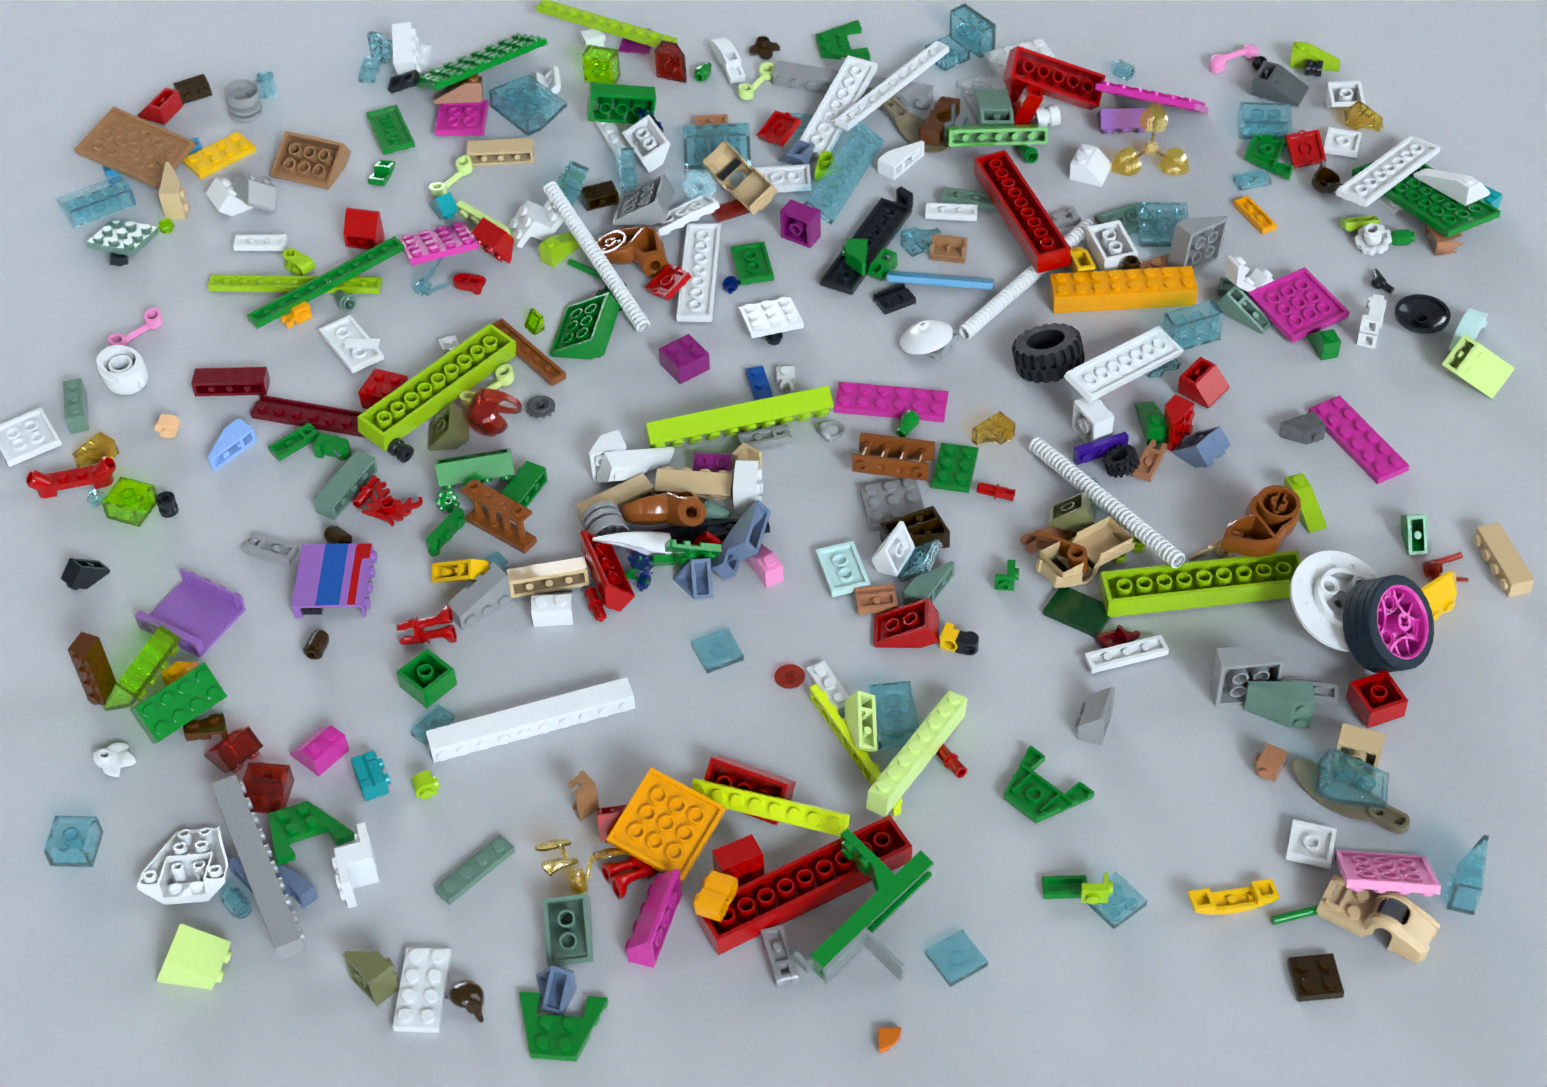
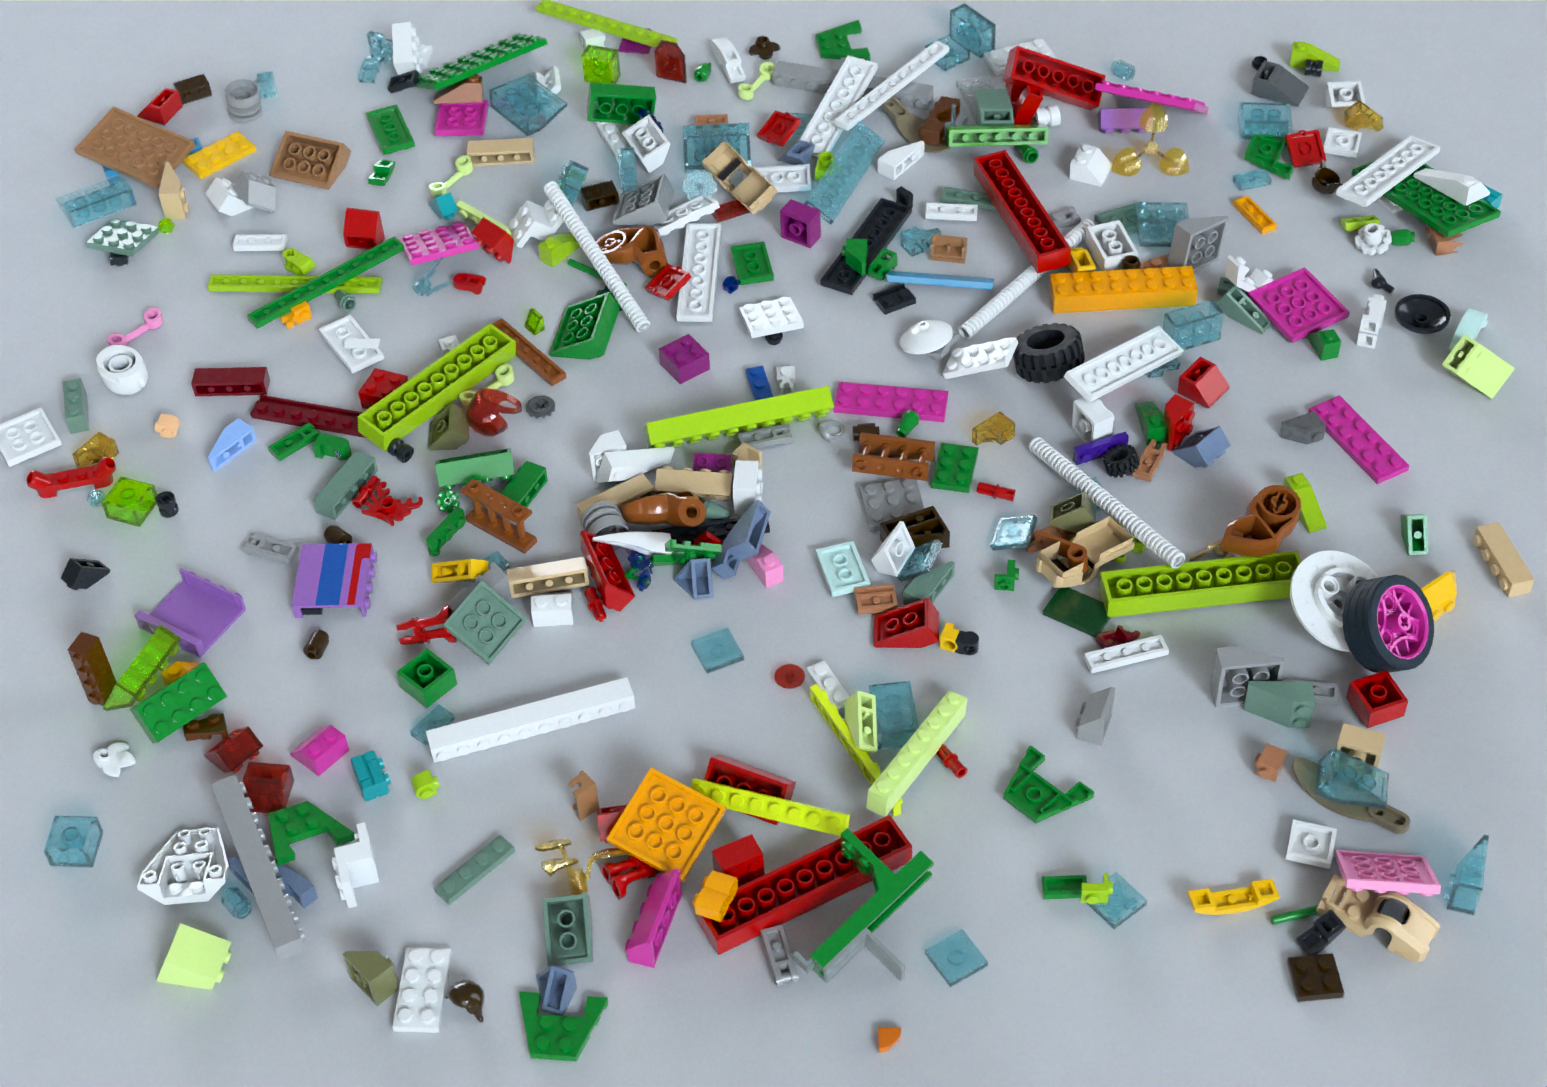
(485, 622): none -> sand green plate
(864, 428): none -> dark brown brick
(980, 358): none -> white plate
(1013, 532): none -> clear light blue tile
(1218, 61): bright pink piece -> none
(1321, 934): none -> black slope
(1434, 567): clear red plant -> none

